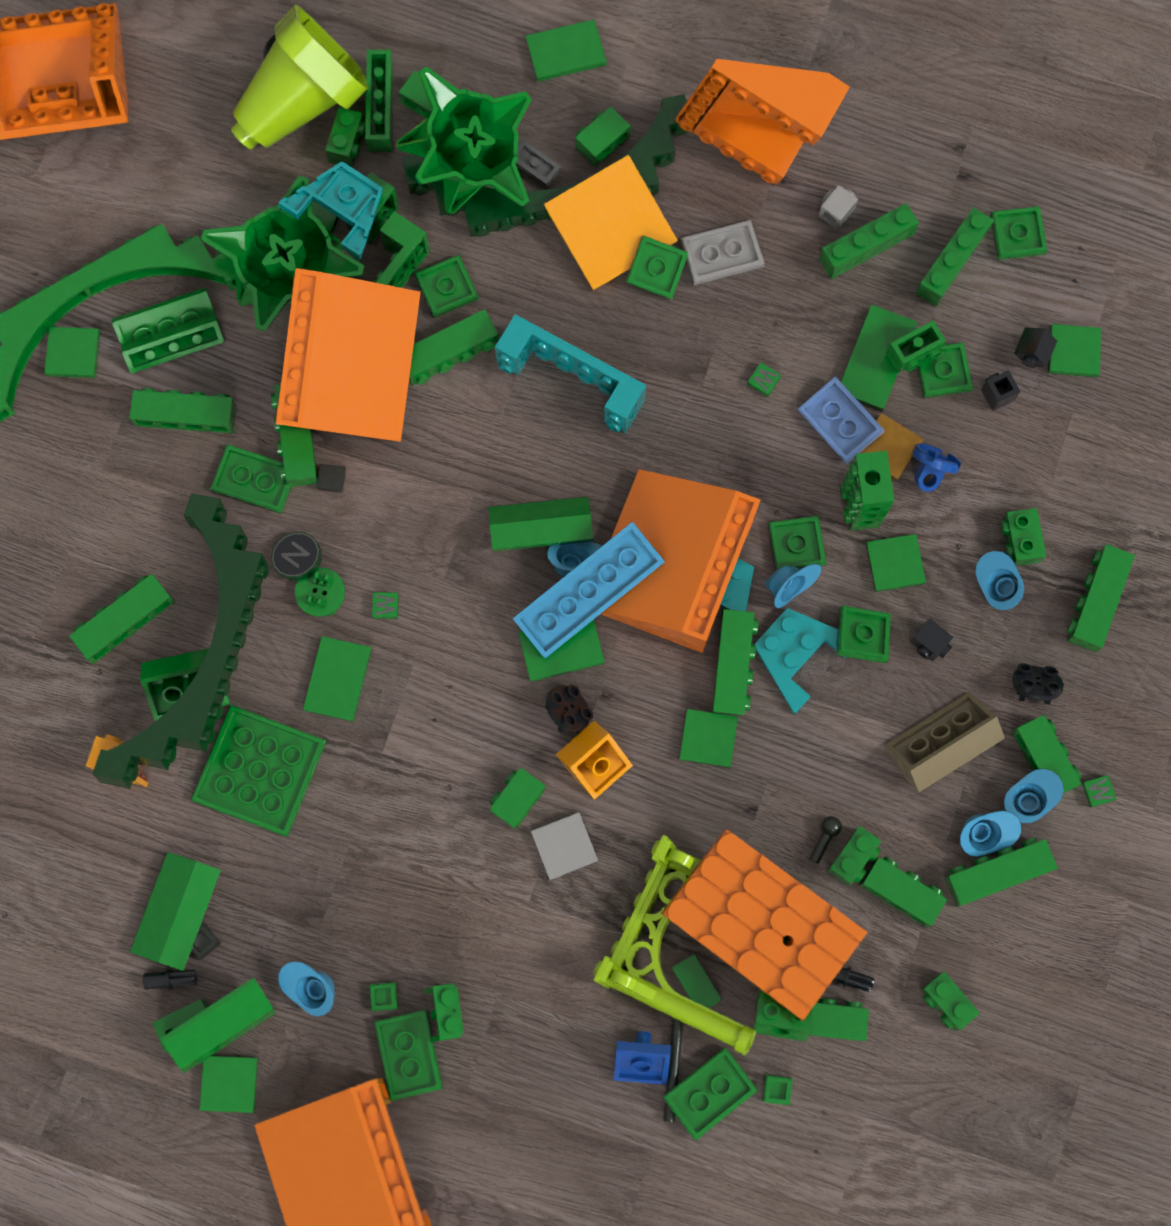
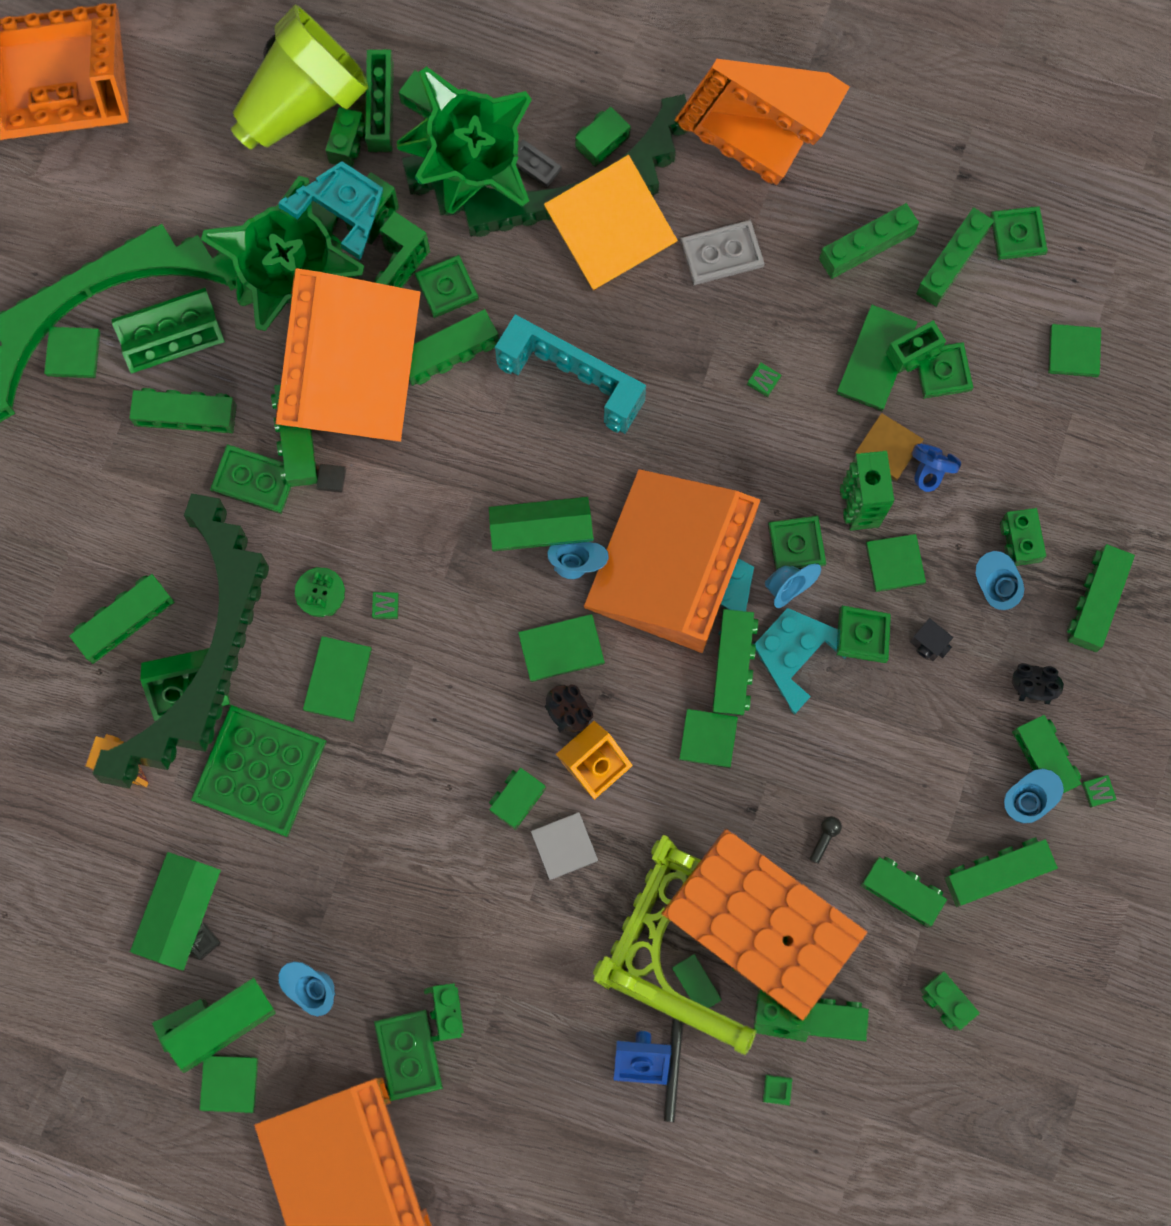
(169, 979): black axle -> none
(296, 556): black tile -> none
(383, 996): green tile -> none
(566, 50): green tile -> none
(589, 590): dark azure plate -> none
(657, 267): green tile -> none
(709, 1093): green tile -> none
(838, 206): light grey brick -> none
(841, 420): medium blue tile -> none
(854, 856): green brick -> none
(854, 979): black axle -> none
(945, 741): dark tan slope -> none
(989, 832): dark azure piece -> none
(1000, 390): black brick -> none
(1035, 347): black brick -> none

